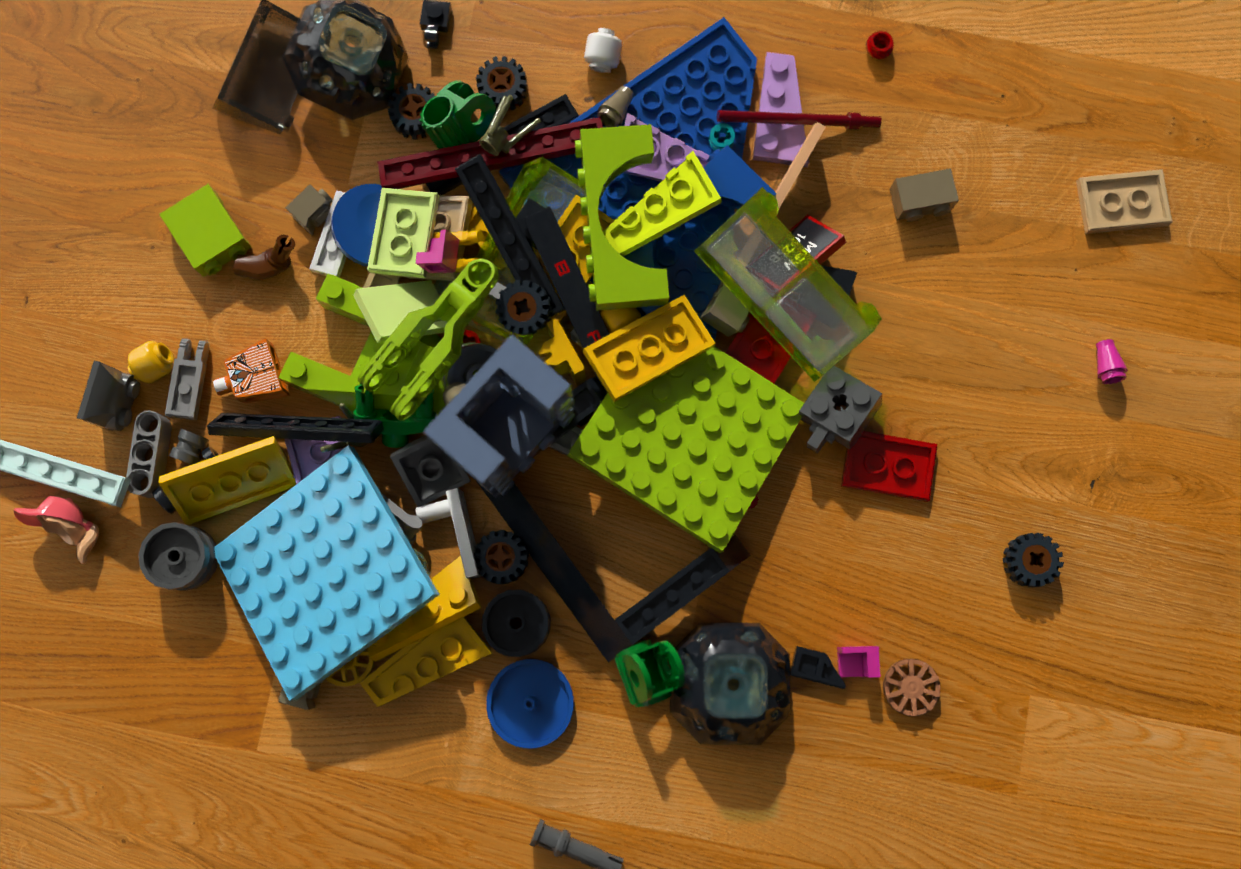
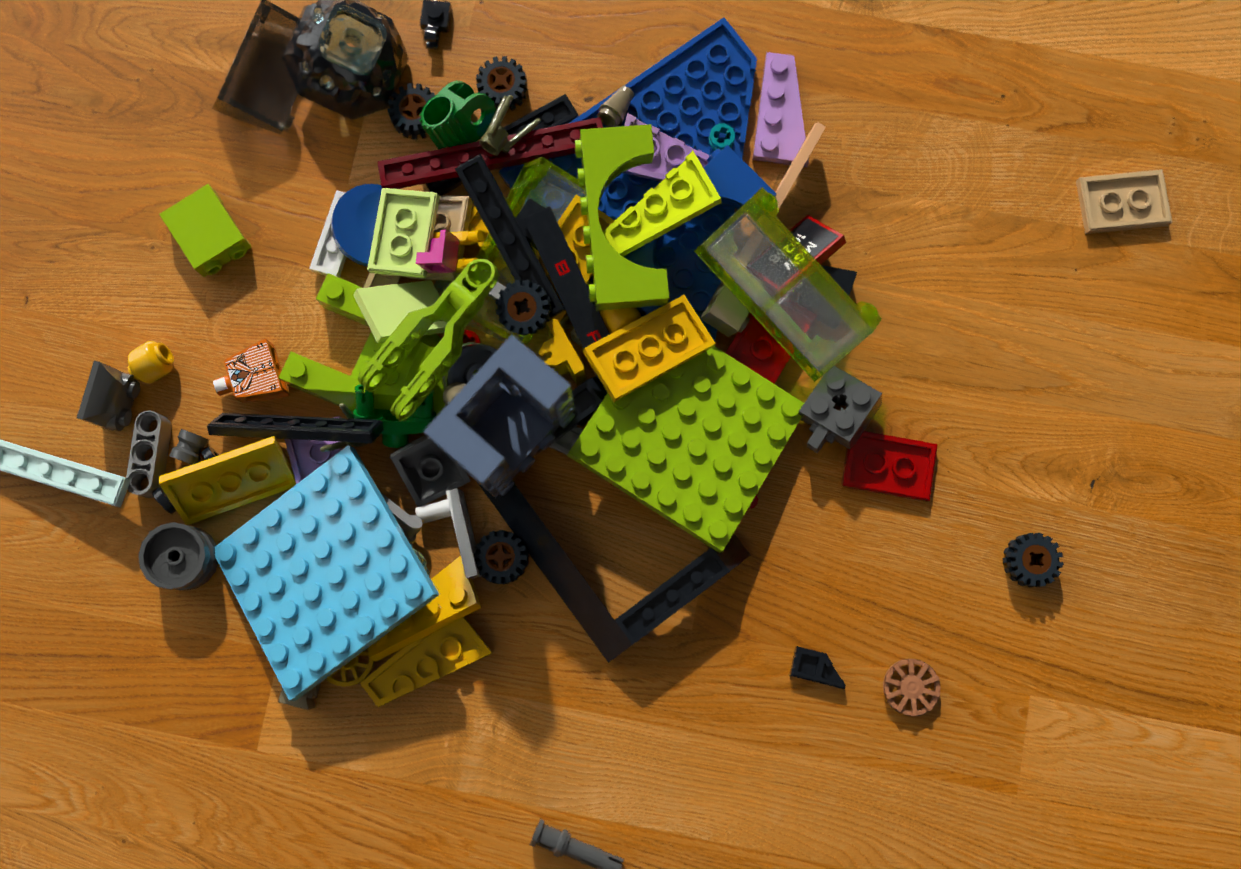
(66, 520): hair -> none
(187, 381): light grey hinge -> none
(268, 263): reddish brown arm -> none
(310, 208): dark tan window -> none
(509, 606): black wheel -> none
(530, 703): blue piece -> none
(603, 50): white head -> none
(647, 672): green piece -> none
(725, 652): black rock -> none
(851, 120): dark red bar -> none
(858, 661): dark pink panel -> none
(882, 38): red plate -> none
(924, 195): dark tan brick -> none
(1110, 365): dark pink cone -> none

